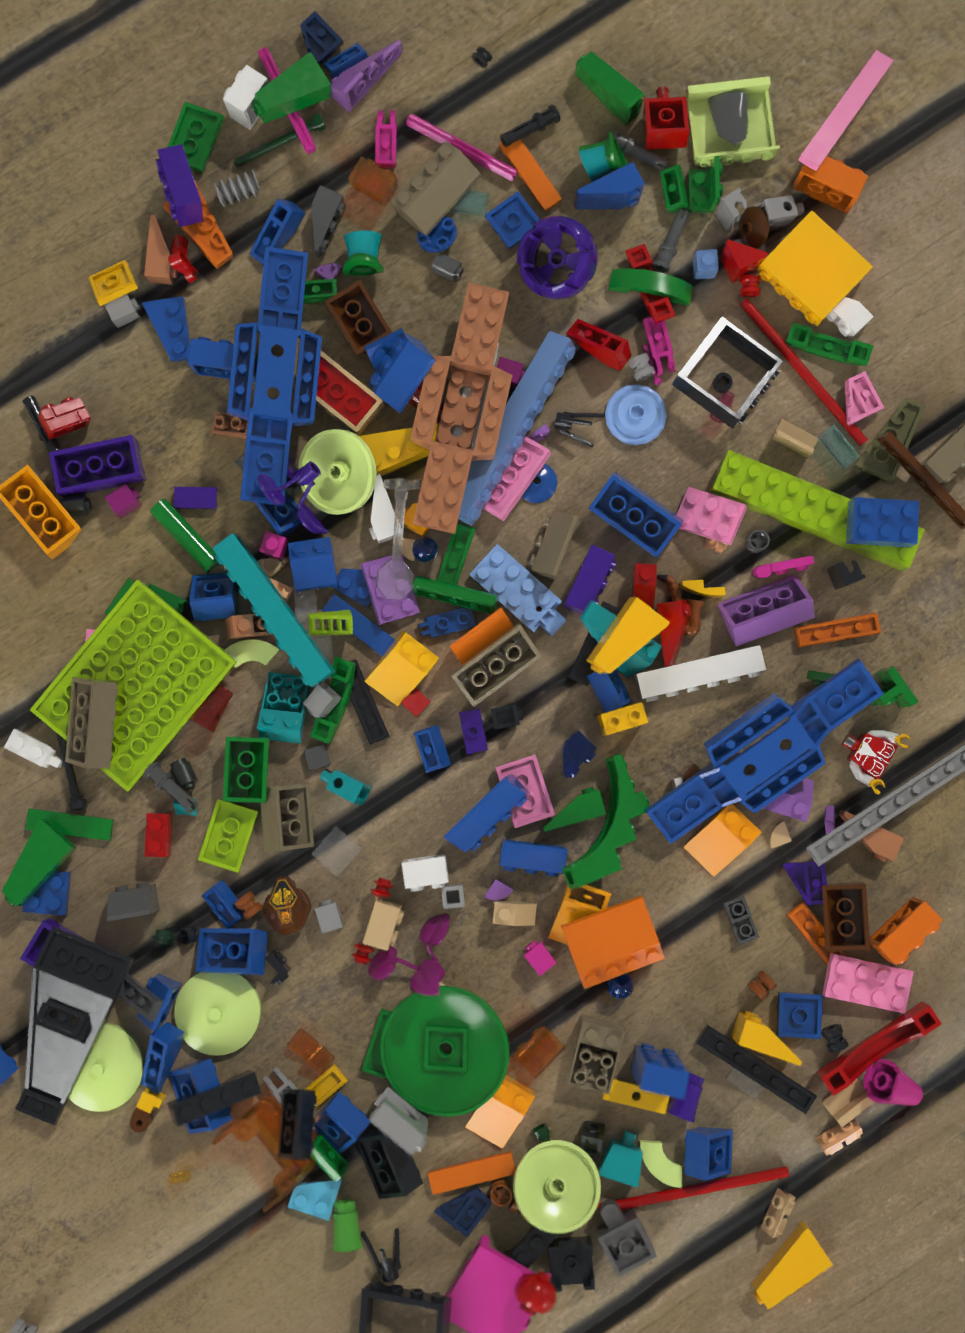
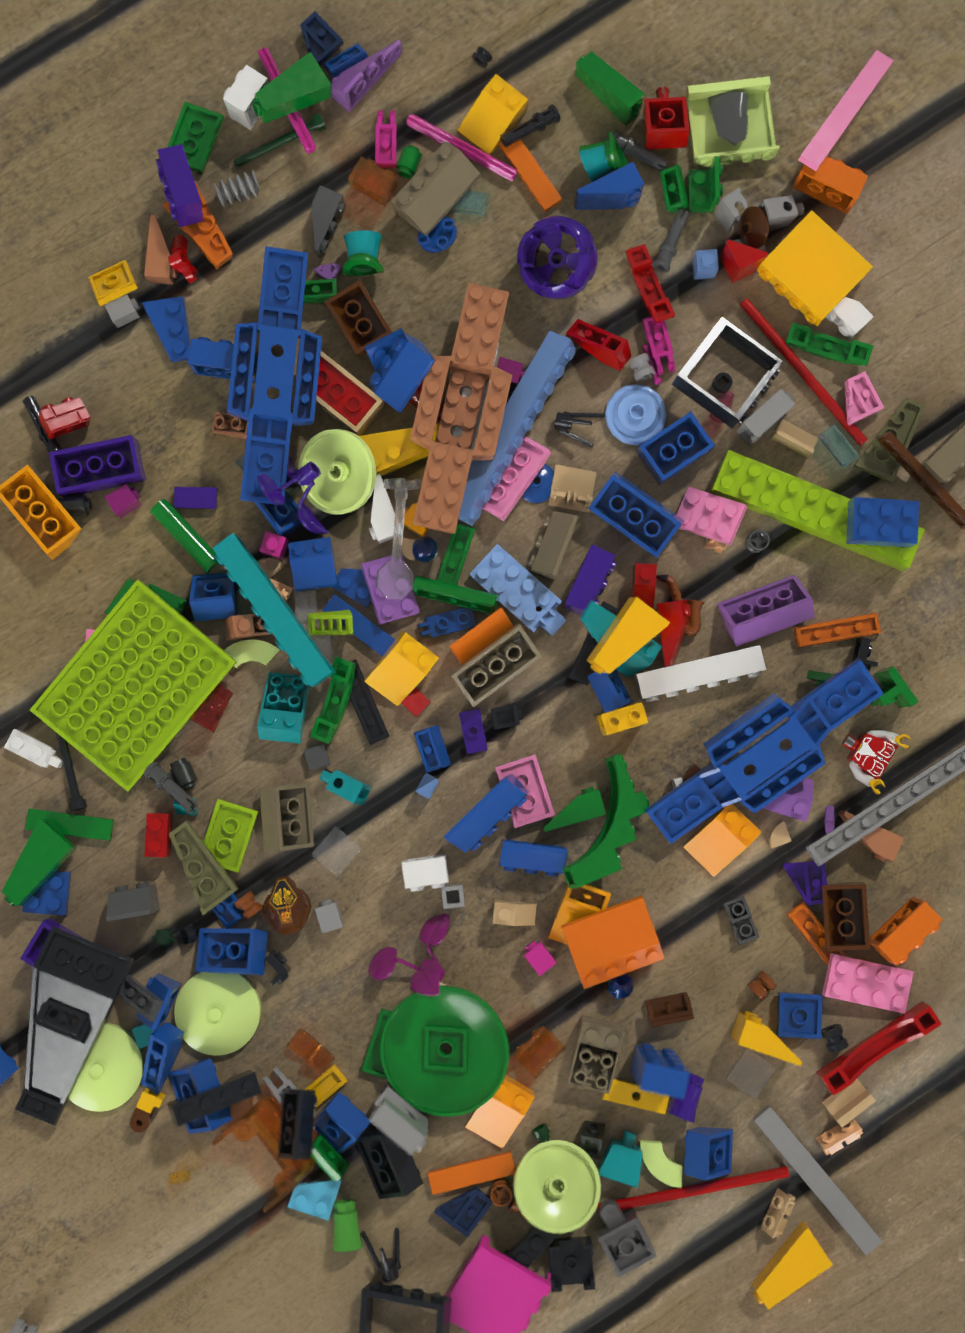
(91, 722): dark tan slope -> none
(142, 1035): none -> teal tile
(205, 873): none -> olive wing
(246, 769): green slope -> none
(278, 228): blue slope -> none
(321, 701): light grey brick -> none
(382, 923): tan brick -> none
(408, 162): none -> green brick
(427, 785): none -> medium blue slope
(447, 267): dark grey brick -> none
(493, 114): none -> yellow slope
(498, 890): medium lavender tile -> none
(512, 219): blue plate -> none
(535, 1293): red plant -> none
(540, 434): medium lavender tile -> none
(572, 488): none -> tan hinge
(575, 752): clear blue slope -> none
(652, 283): green slope -> none
(669, 1009): none -> reddish brown hinge
(675, 448): none -> blue brick
(697, 587): yellow slope -> none
(749, 286): red wheel -> none
(756, 1069): black tile -> none
(765, 417): none -> light grey window
(781, 567): dark pink hinge -> none
(817, 1180): none -> light grey tile
(842, 577): black hinge -> none
(862, 651): none -> black bracket
(891, 1085): dark pink cone -> none

